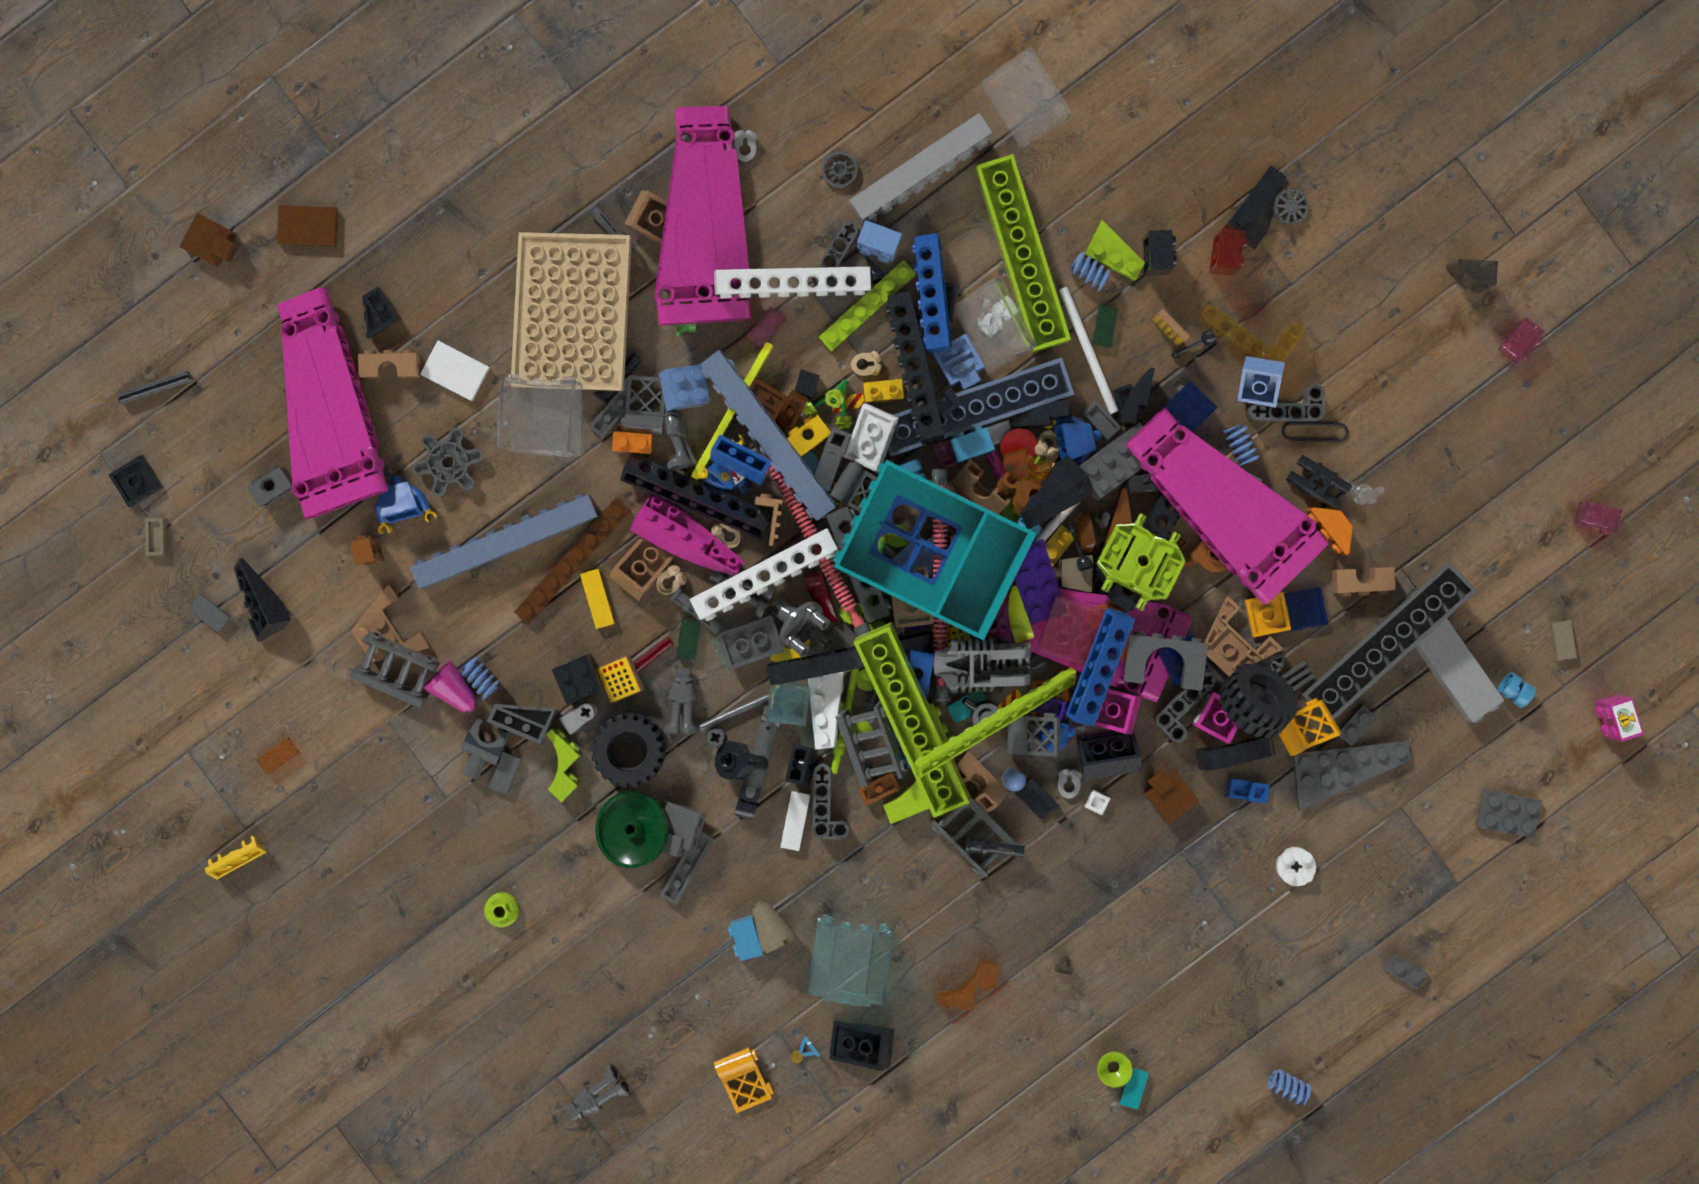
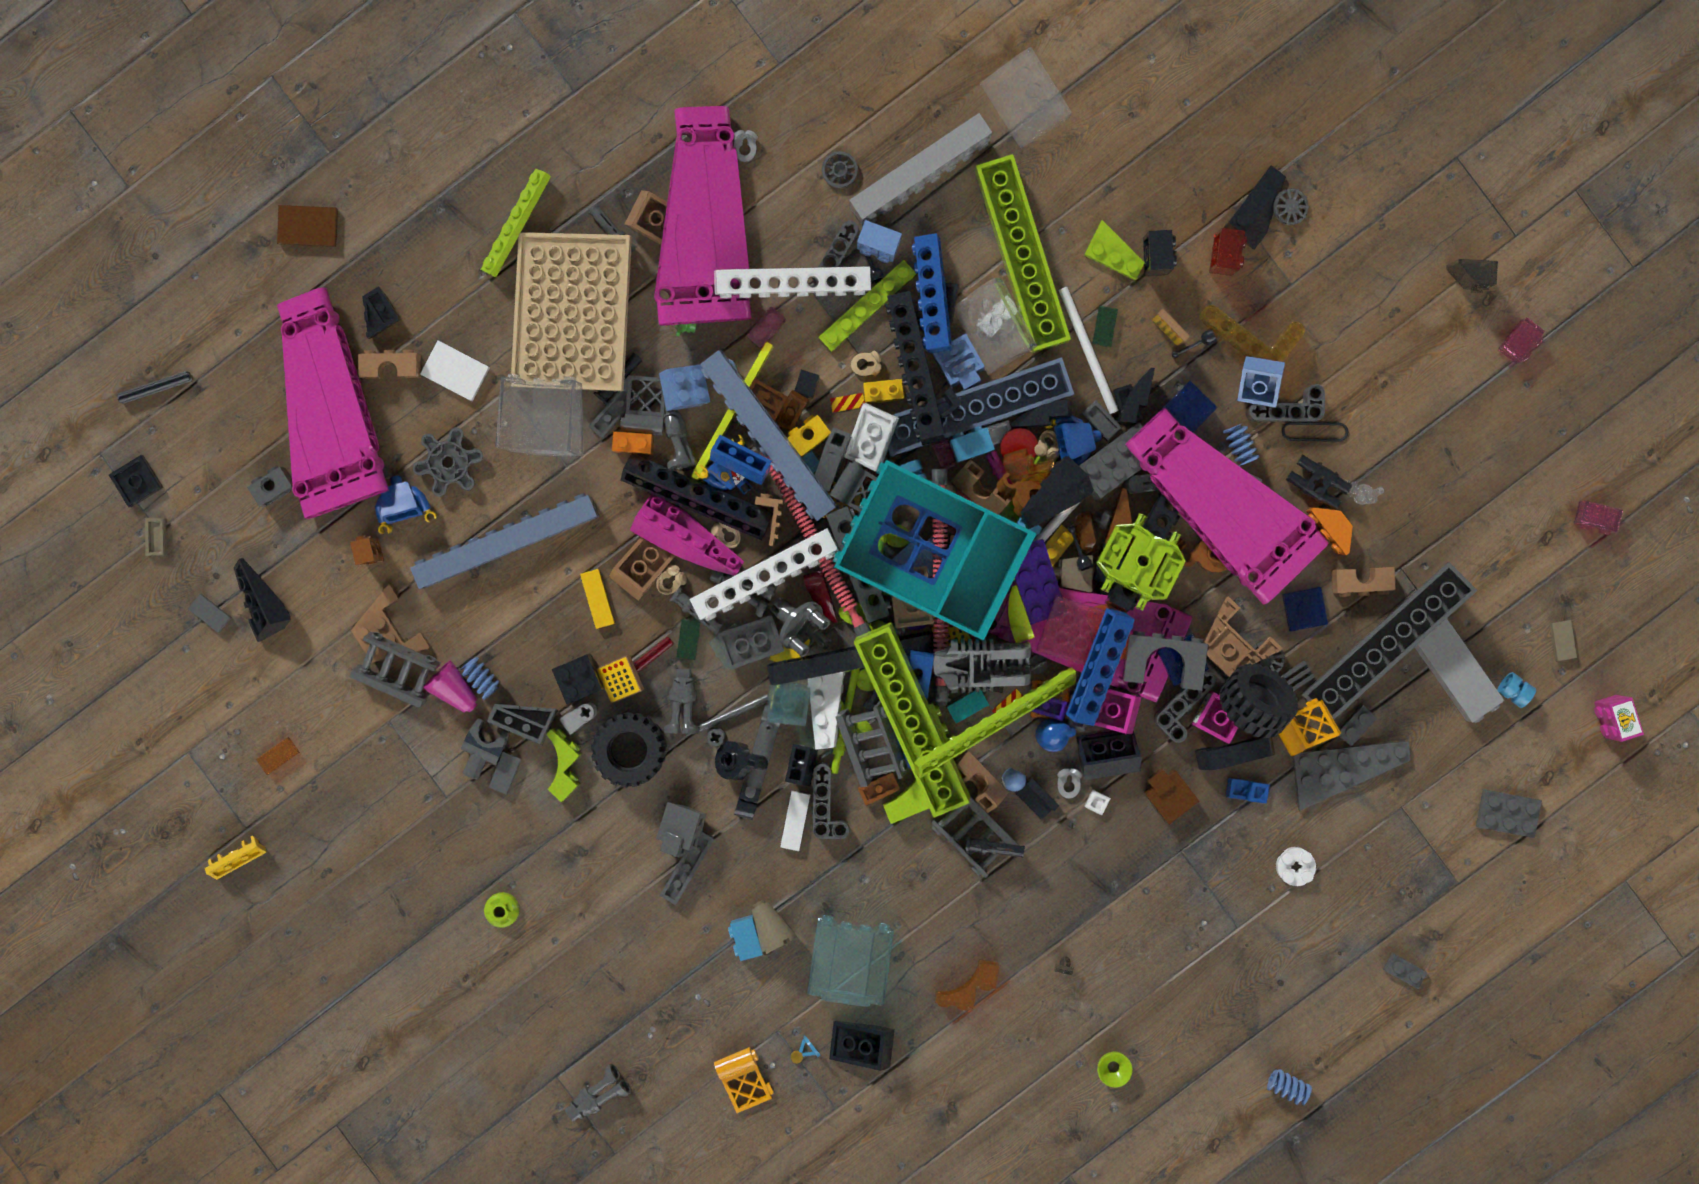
(209, 241): reddish brown piece -> none
(515, 222): none -> lime plate
(572, 561): reddish brown plate -> none
(631, 829): dark green dish -> none
(833, 398): lime plant -> none
(980, 710): black piece -> none
(1020, 738): dark grey piece -> none
(1090, 270): medium blue piece -> none
(1134, 1088): teal tile -> none
(1268, 617): light orange plate -> none

